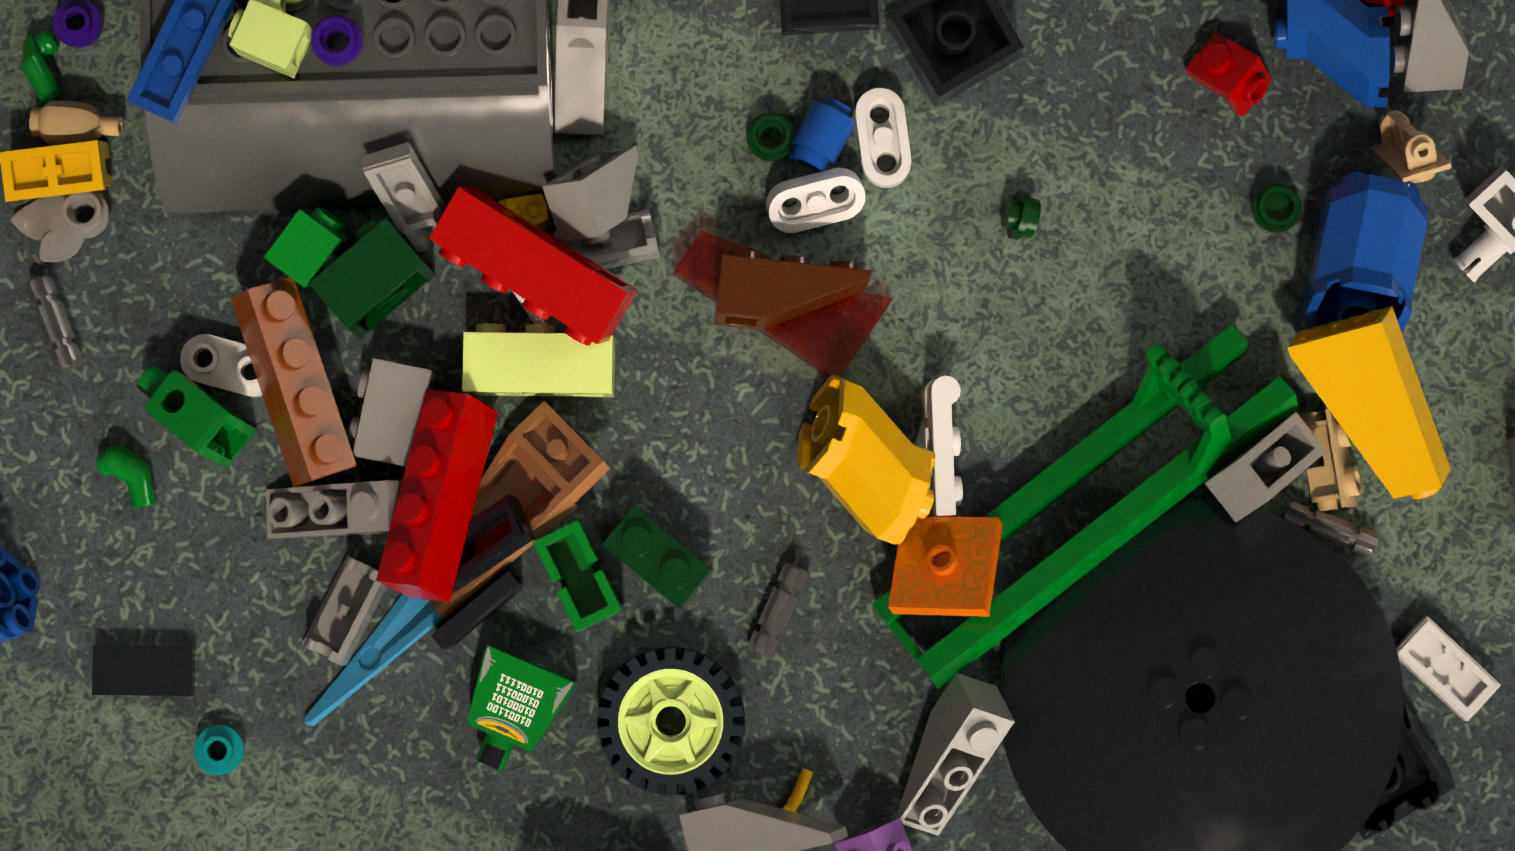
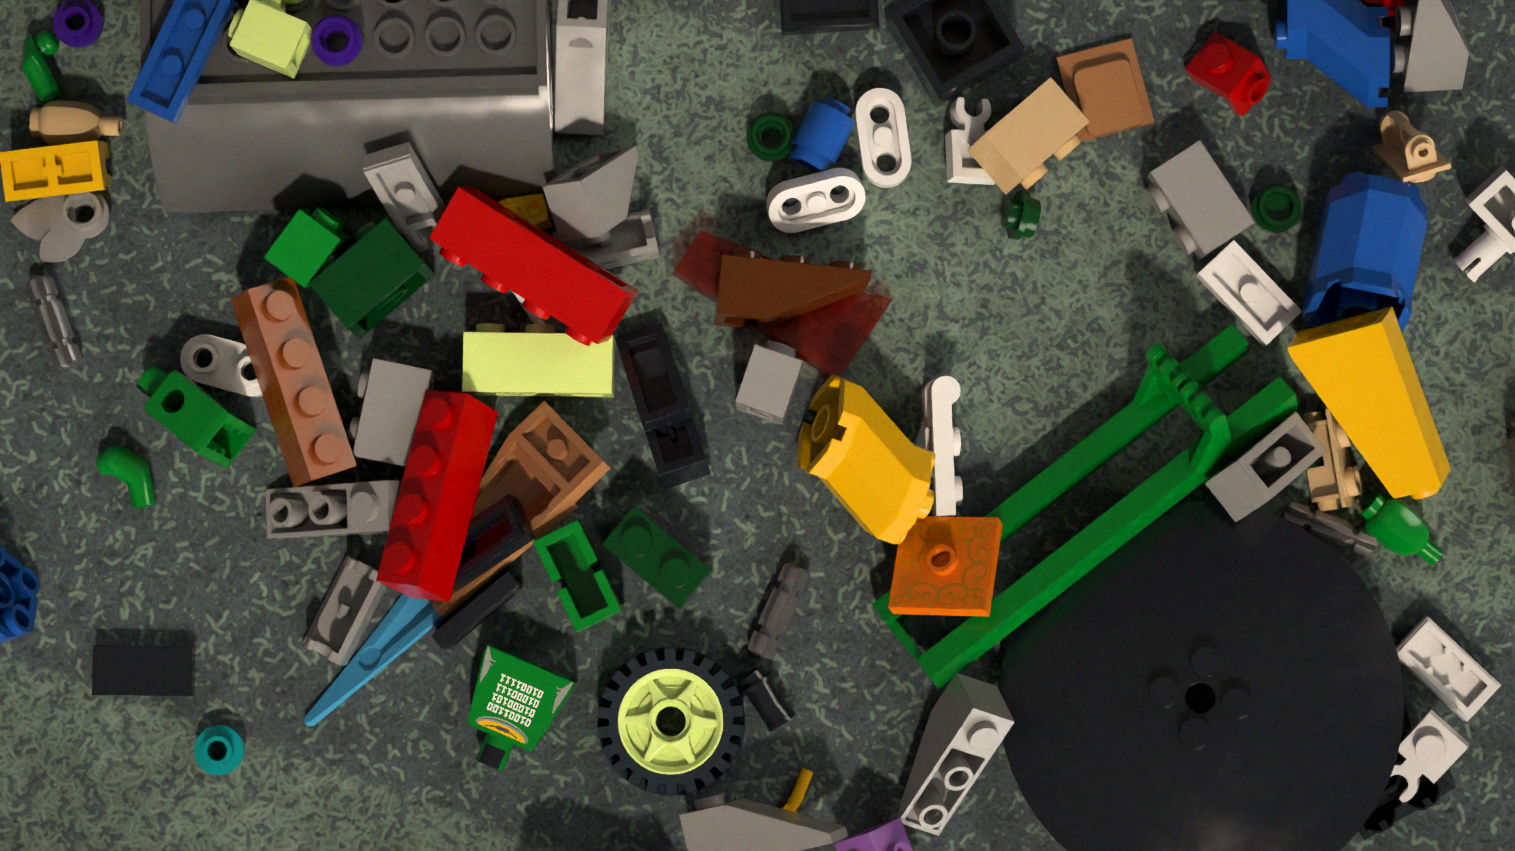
(662, 406): none -> black slope
(765, 698): none -> black pin
(769, 382): none -> light grey brick
(959, 163): none -> white plate
(1028, 136): none -> tan brick
(1106, 88): none -> medium nougat piece
(1197, 201): none -> light grey brick
(1248, 293): none -> white plate
(1398, 527): none -> green plant
(1428, 751): none -> white plate

